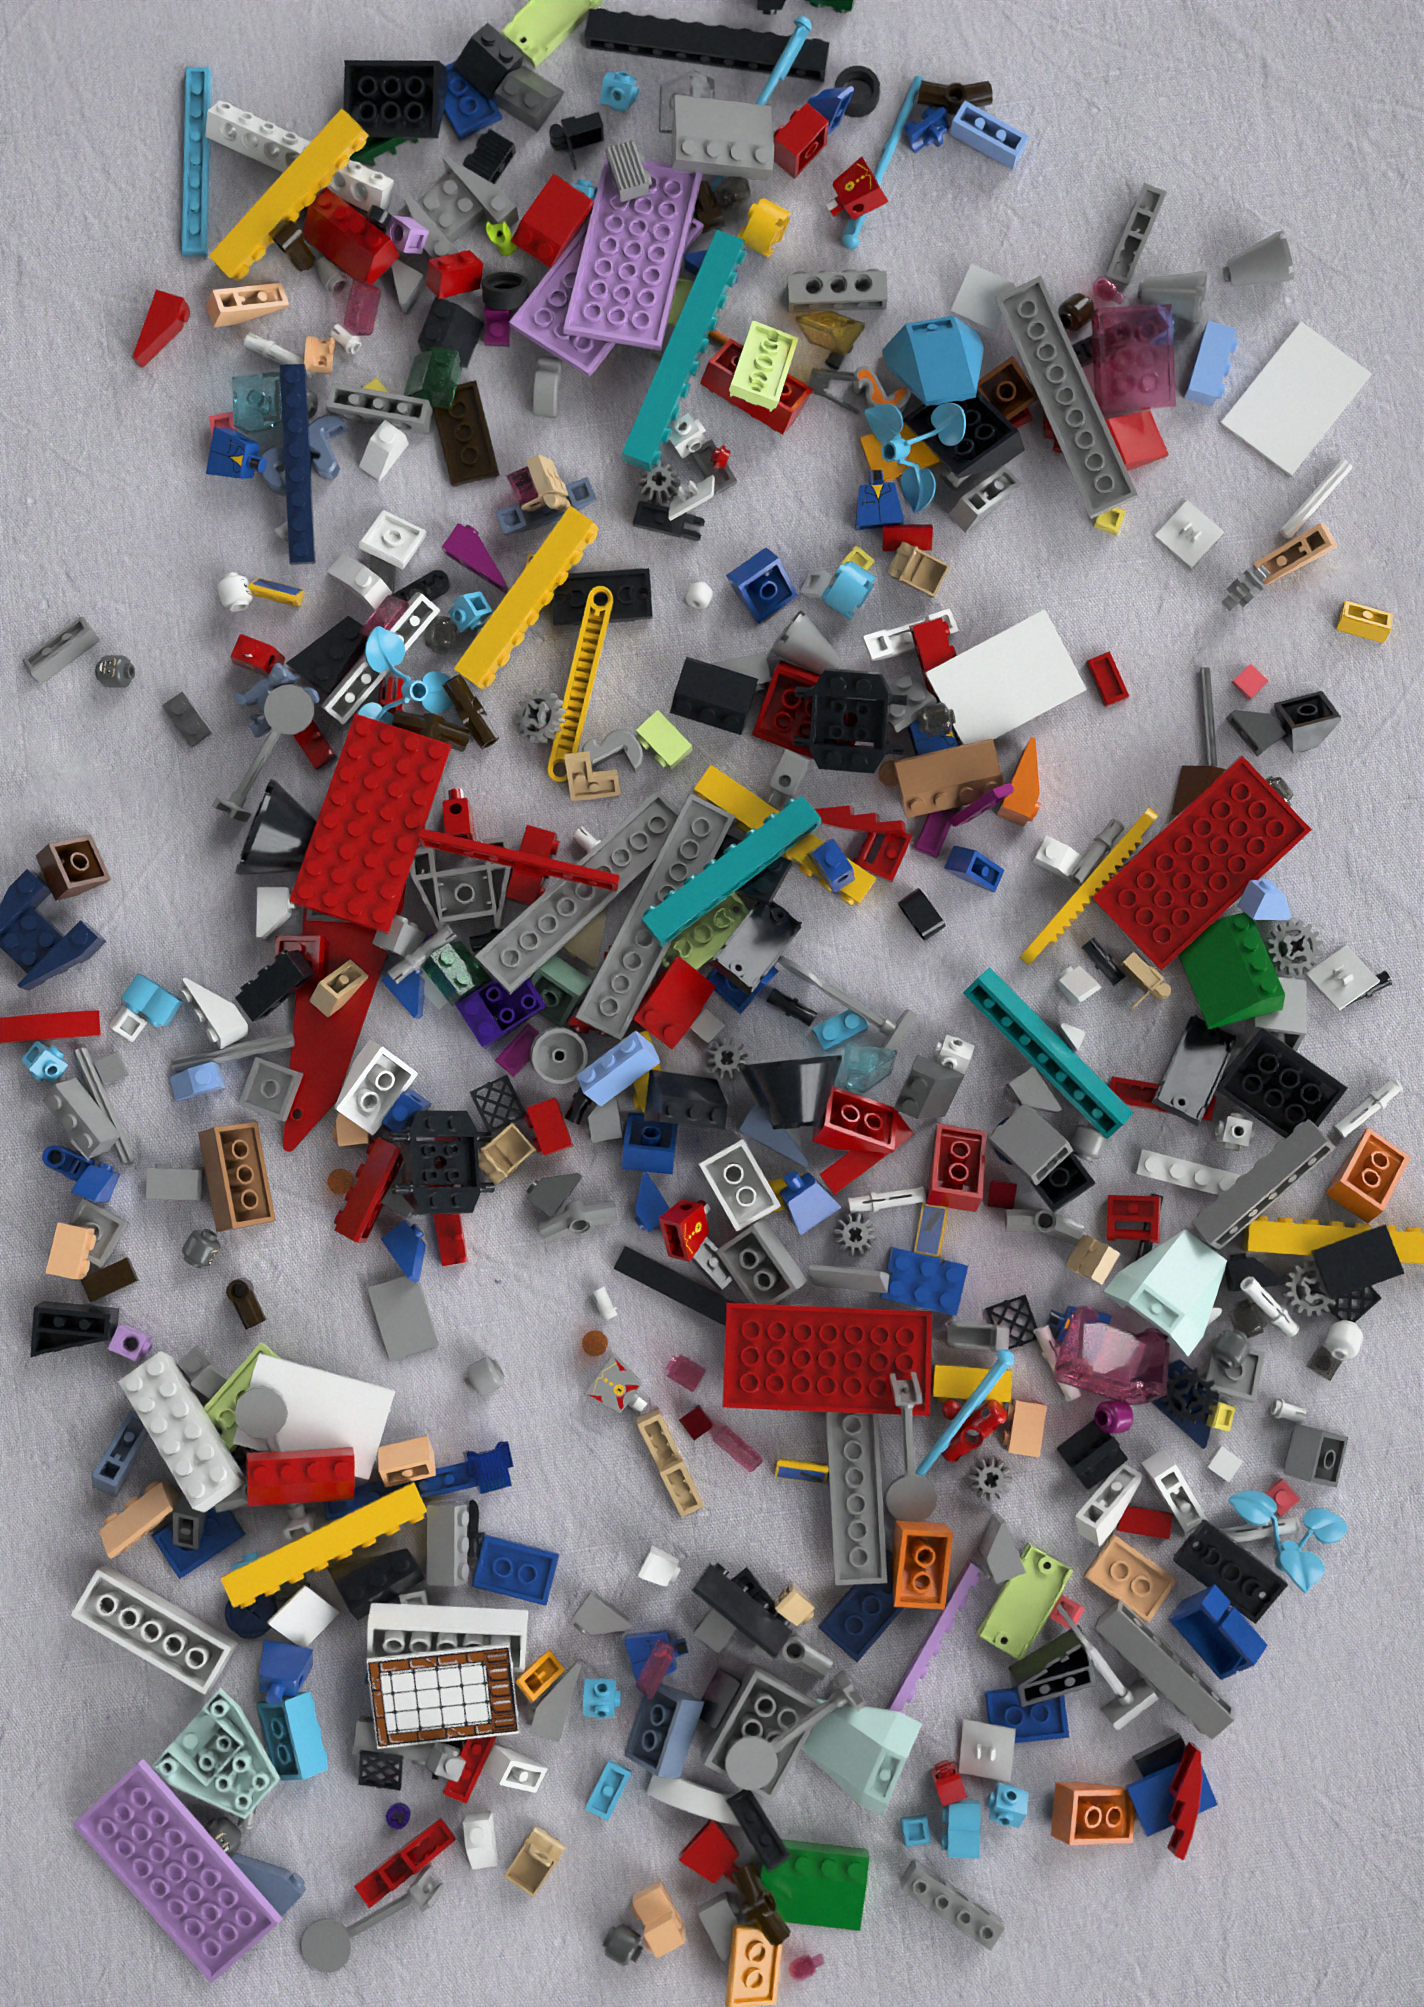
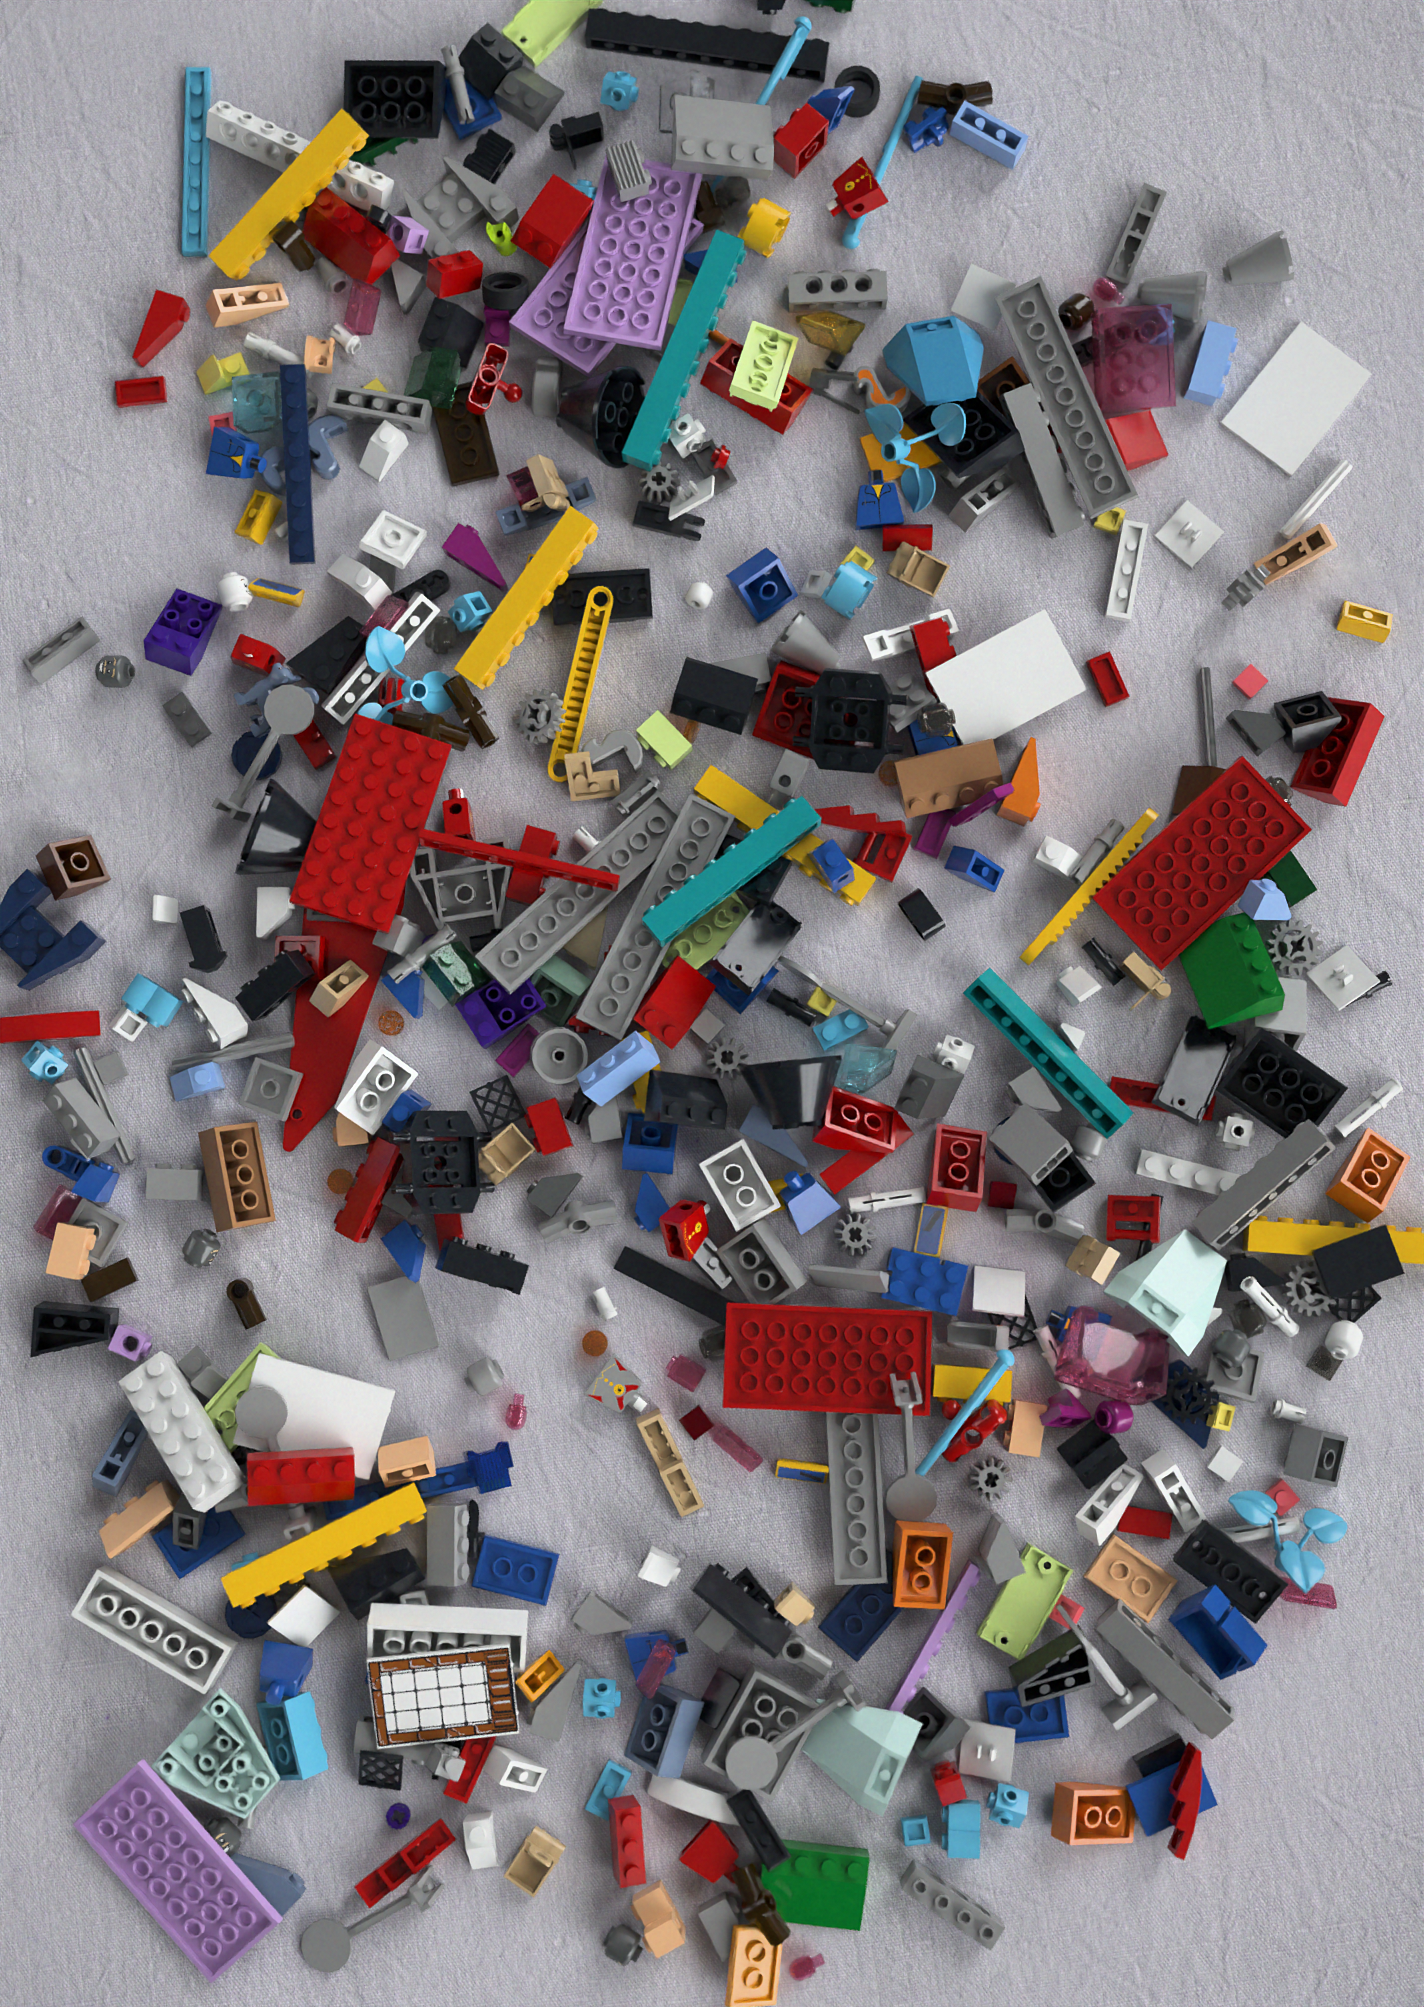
(59, 1209): none -> clear pink slope
(141, 391): none -> red tile
(164, 909): none -> white slope
(182, 632): none -> dark purple slope
(203, 939): none -> black piece
(218, 374): none -> light yellow slope
(247, 748): none -> dark blue tile
(258, 516): none -> yellow slope
(391, 1023): none -> clear orange tile
(455, 73): none -> light grey pin
(482, 391): none -> red piece
(482, 1265): none -> black wedge
(516, 1413): none -> clear pink cylinder
(602, 412): none -> black cone
(627, 1841): none -> red brick
(637, 794): none -> light grey hinge
(691, 731): none -> clear orange tile
(712, 1343): none -> clear smoke head
(821, 1002): none -> light yellow tile
(940, 1725): none -> dark grey slope
(999, 1291): none -> white piece
(1042, 461): none -> light grey brick
(1064, 1411): none -> magenta slope
(1126, 570): none -> white plate
(1291, 879): none -> dark green brick
(1319, 1595): none -> clear pink slope
(1336, 764): none -> red slope

